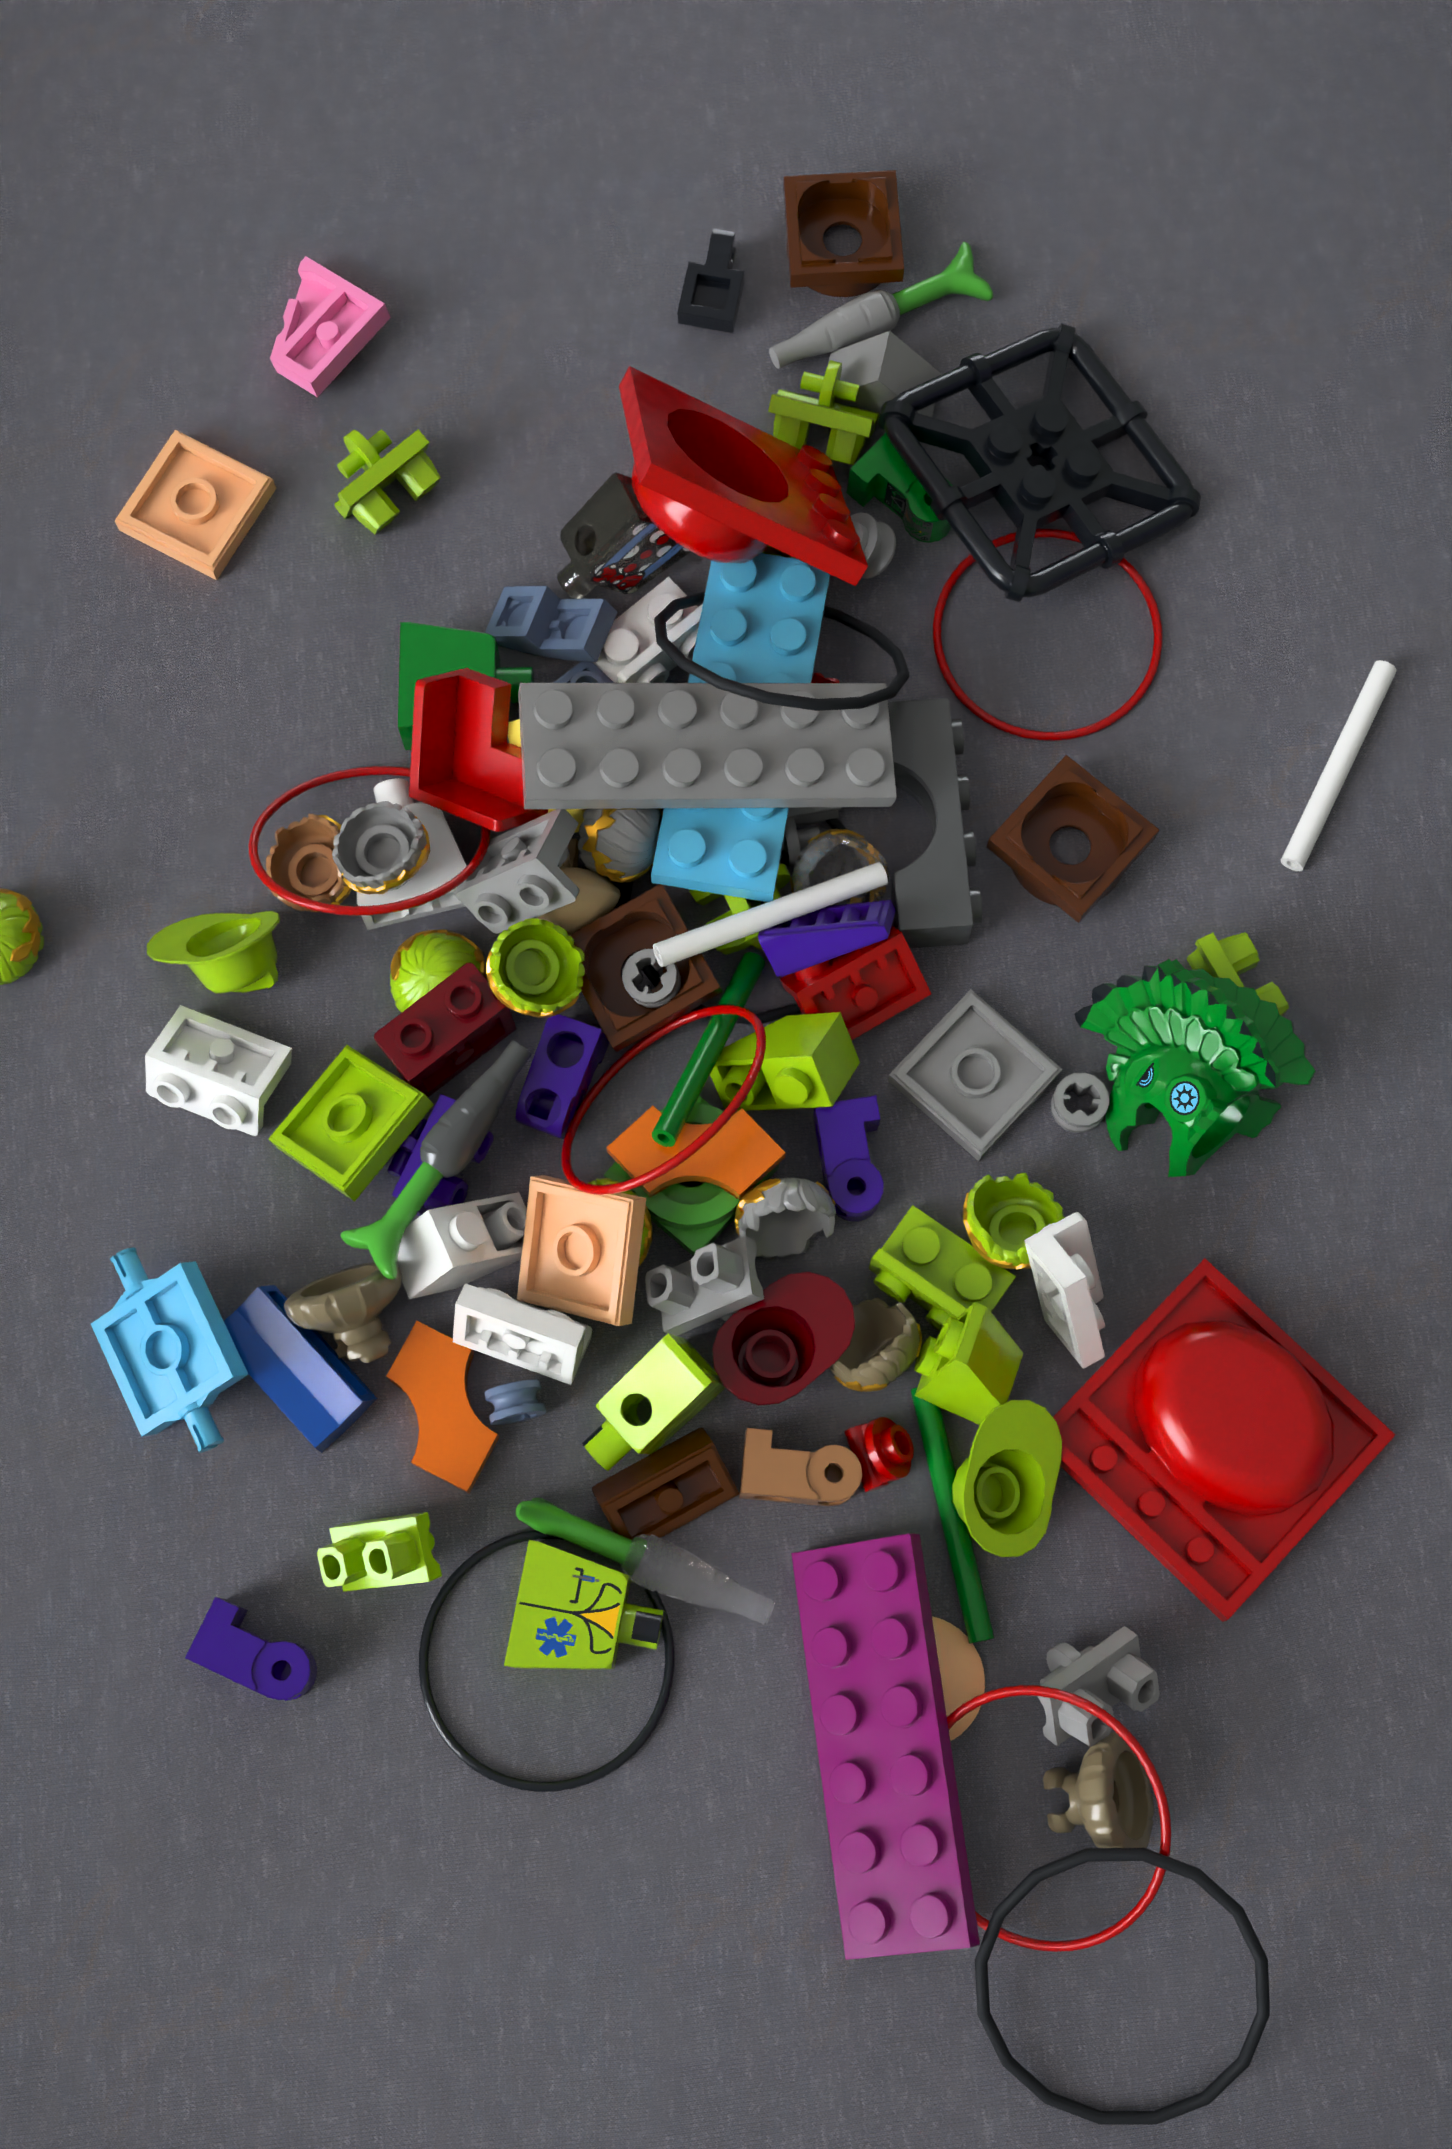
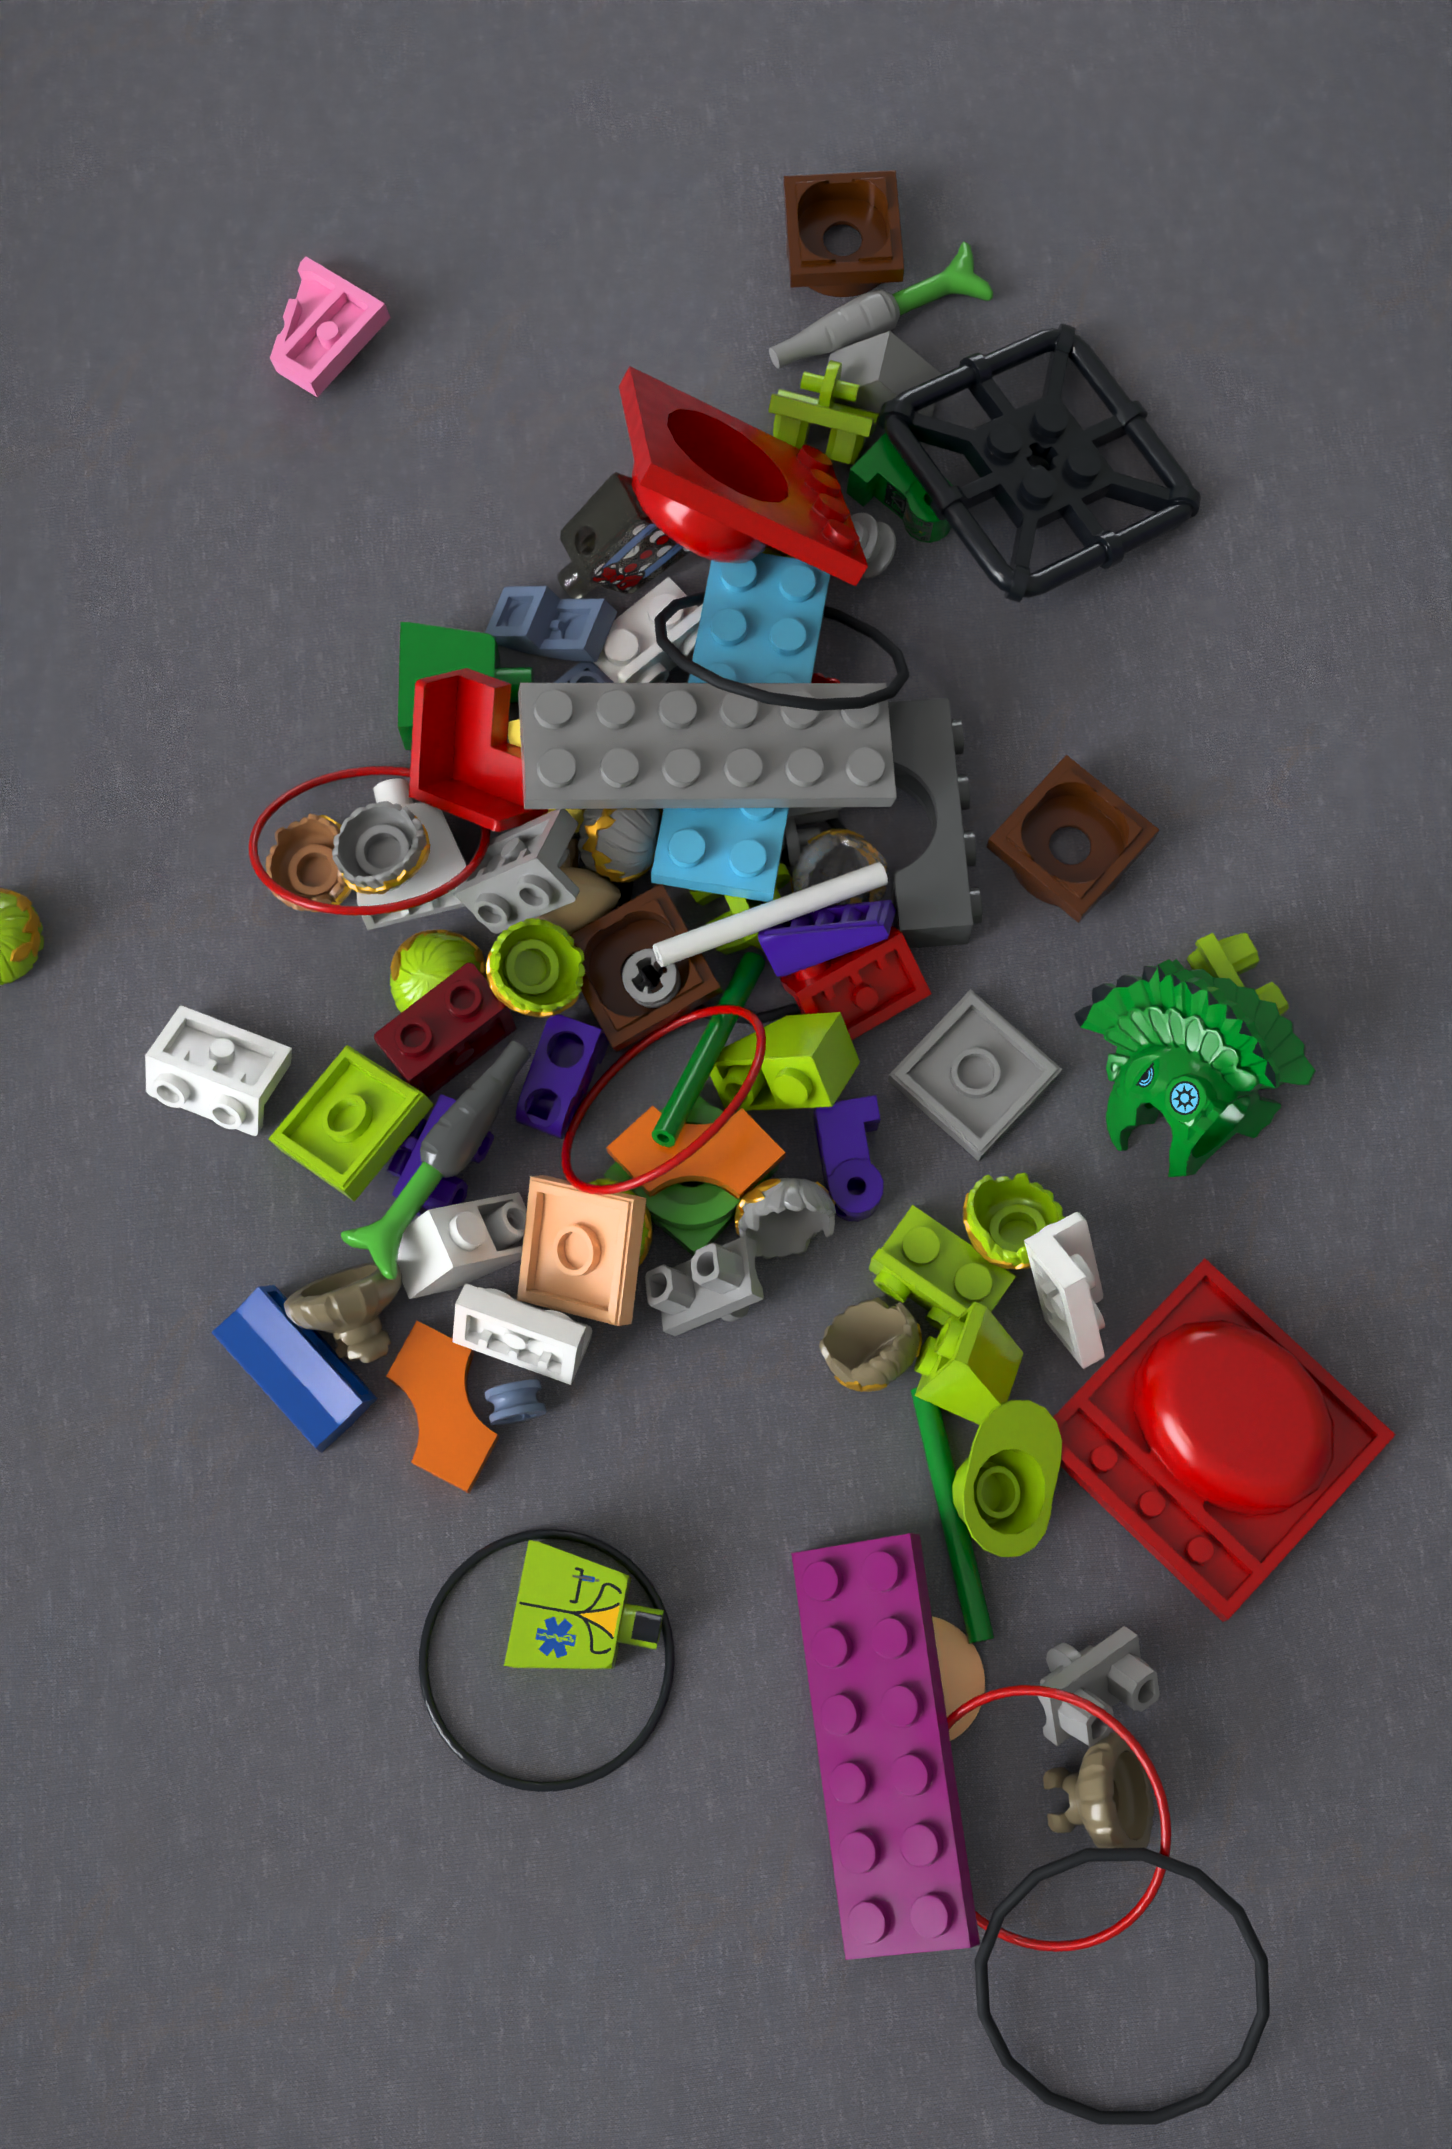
(168, 1348): medium azure plate -> none
(195, 504): light nougat tile -> none
(222, 949): lime piece -> none
(267, 1667): dark purple leg -> none
(365, 494): lime hips -> none
(379, 1553): lime hips -> none
(650, 1562): clear piece -> none
(666, 1488): reddish brown slope -> none
(676, 1385): torso -> none
(713, 289): black plate -> none
(785, 1339): dark red piece -> none
(797, 1476): medium nougat leg -> none
(882, 1450): red plate -> none
(1041, 735): red piece -> none
(1080, 1084): light grey bush -> none
(1338, 765): white piece -> none

